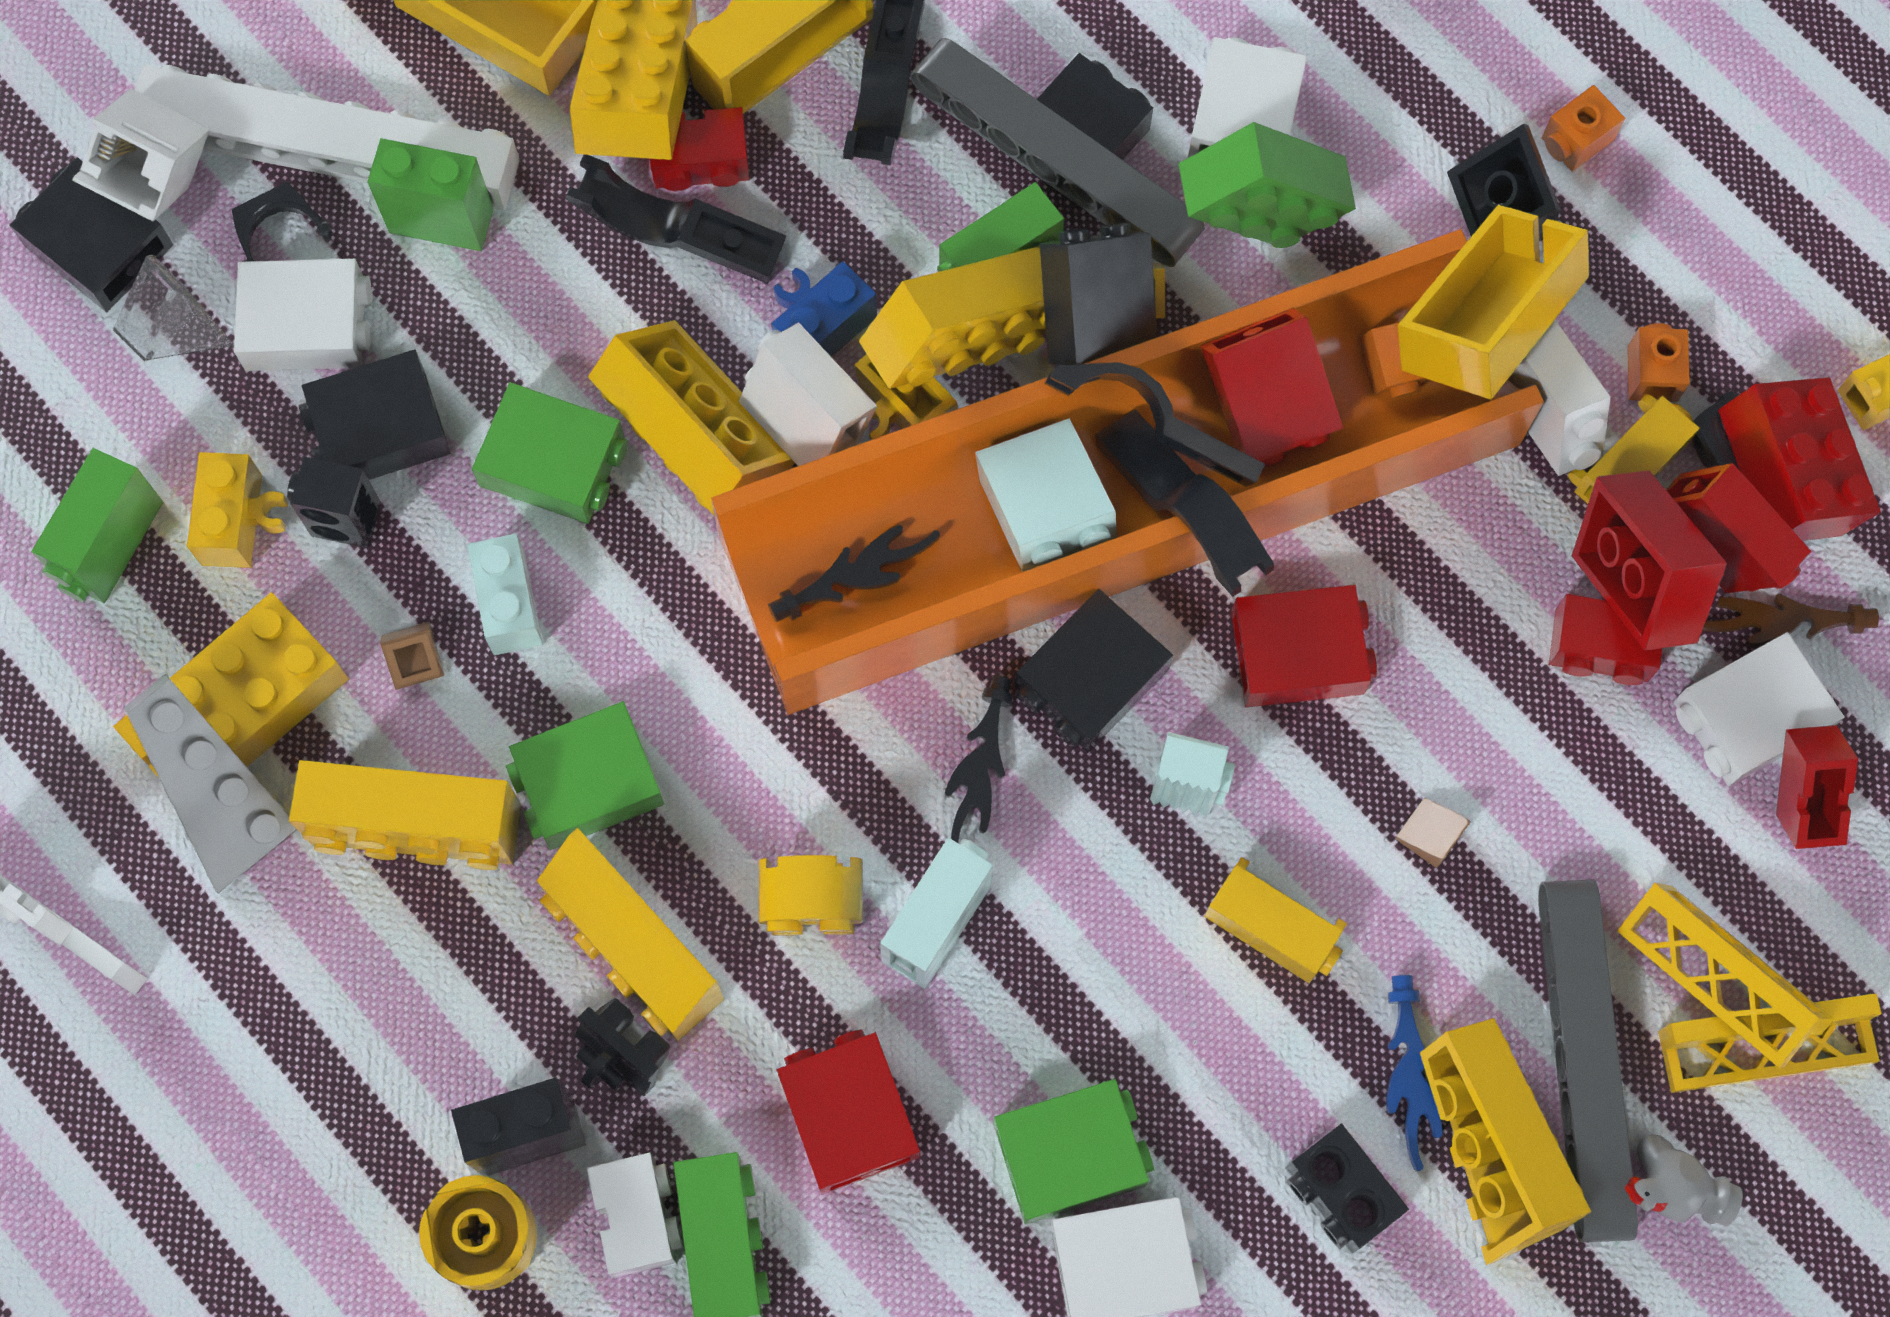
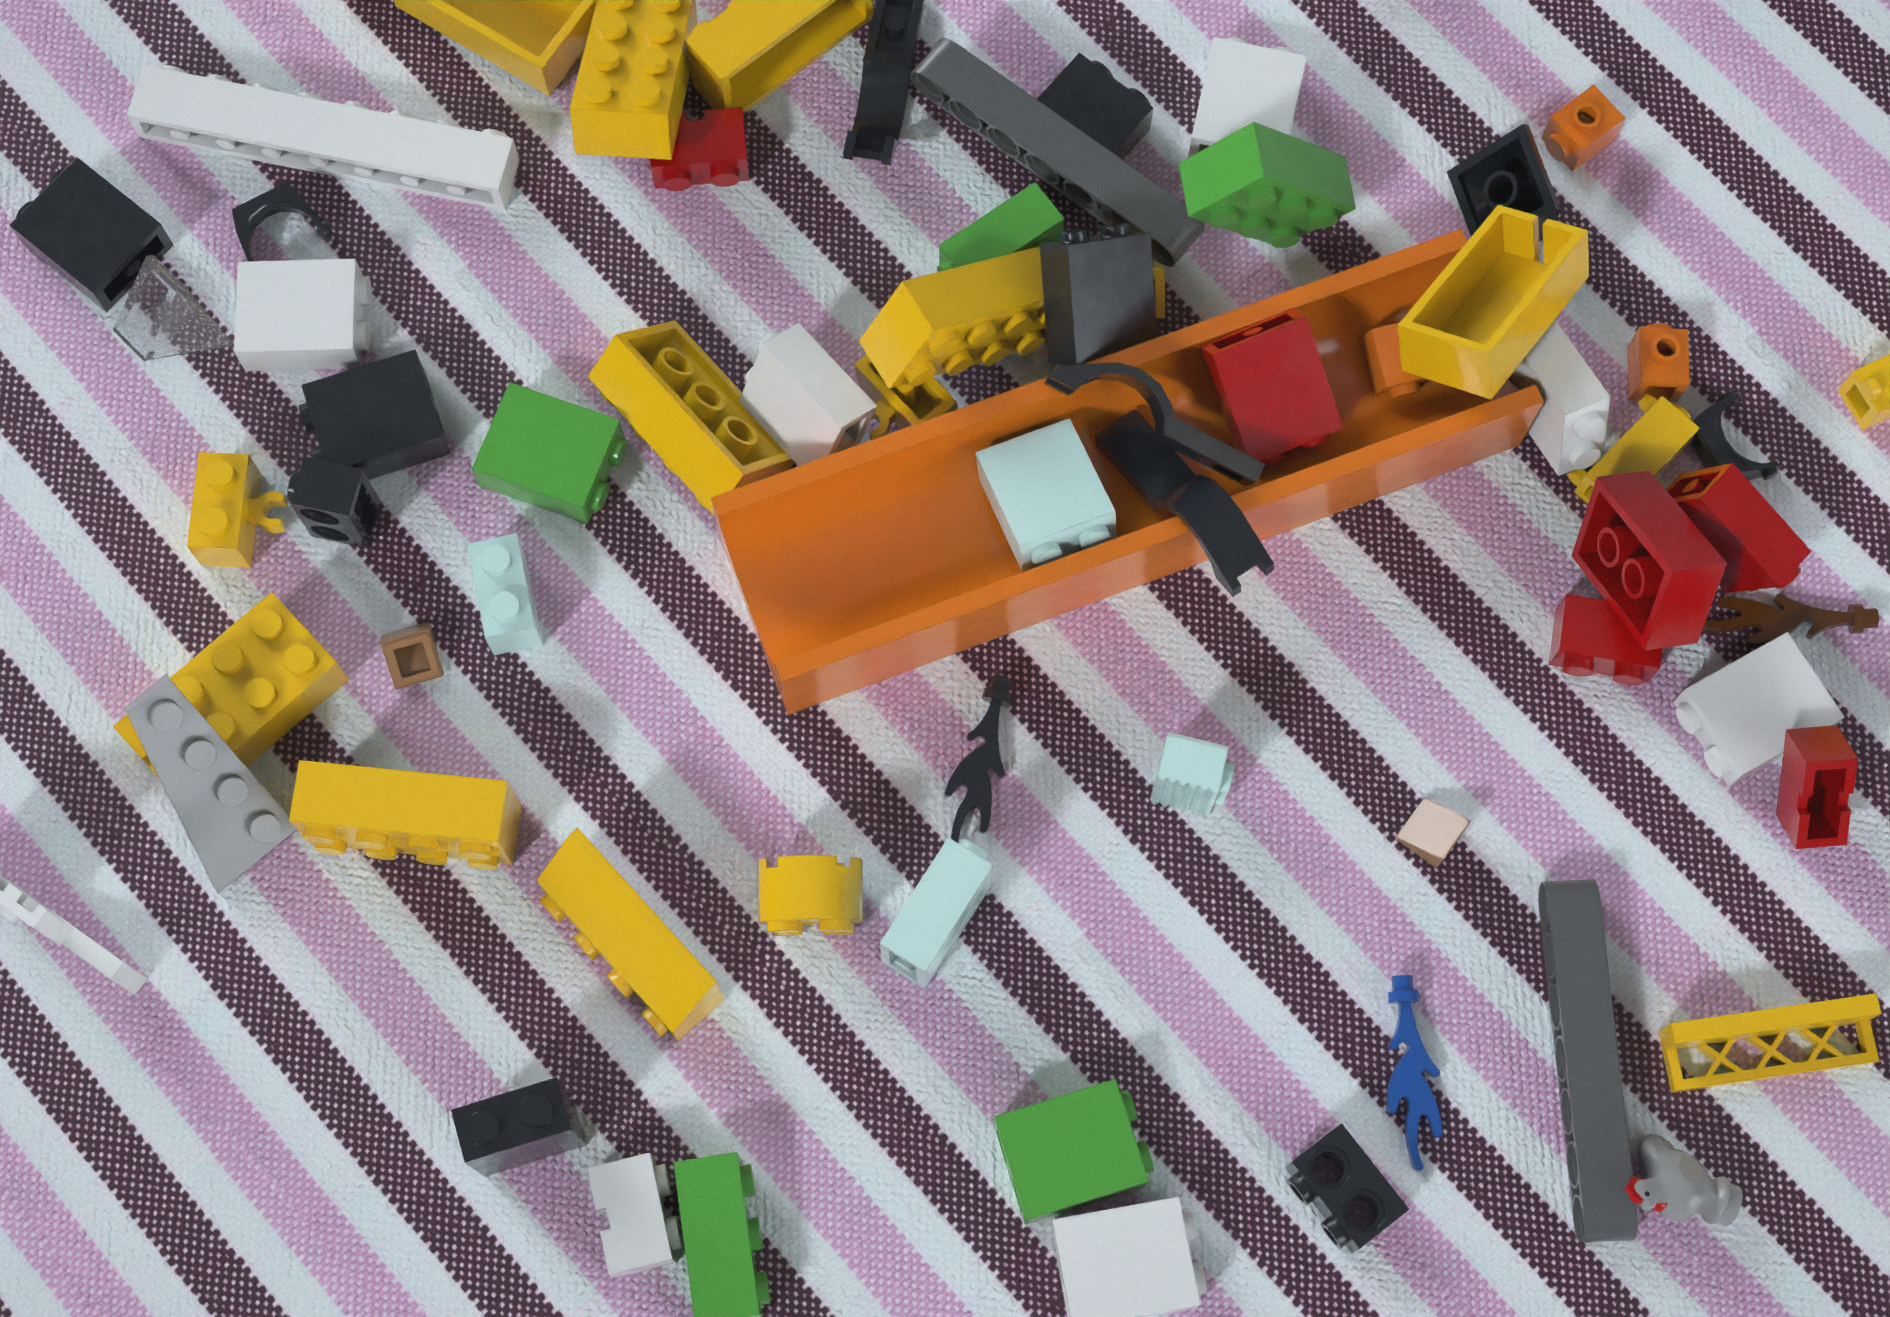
(97, 527): bright green brick -> none
(141, 154): white piece -> none
(431, 194): bright green brick -> none
(454, 1215): yellow brick -> none
(584, 776): bright green brick -> none
(612, 1056): black hips -> none
(672, 224): black piece -> none
(830, 310): blue brick -> none
(848, 1111): red brick -> none
(861, 574): black piece -> none
(1092, 672): black brick -> none
(1275, 924): yellow brick -> none
(1302, 645): red brick -> none
(1501, 1140): yellow wedge -> none
(1737, 959): yellow fence -> none
(1801, 456): red brick -> none

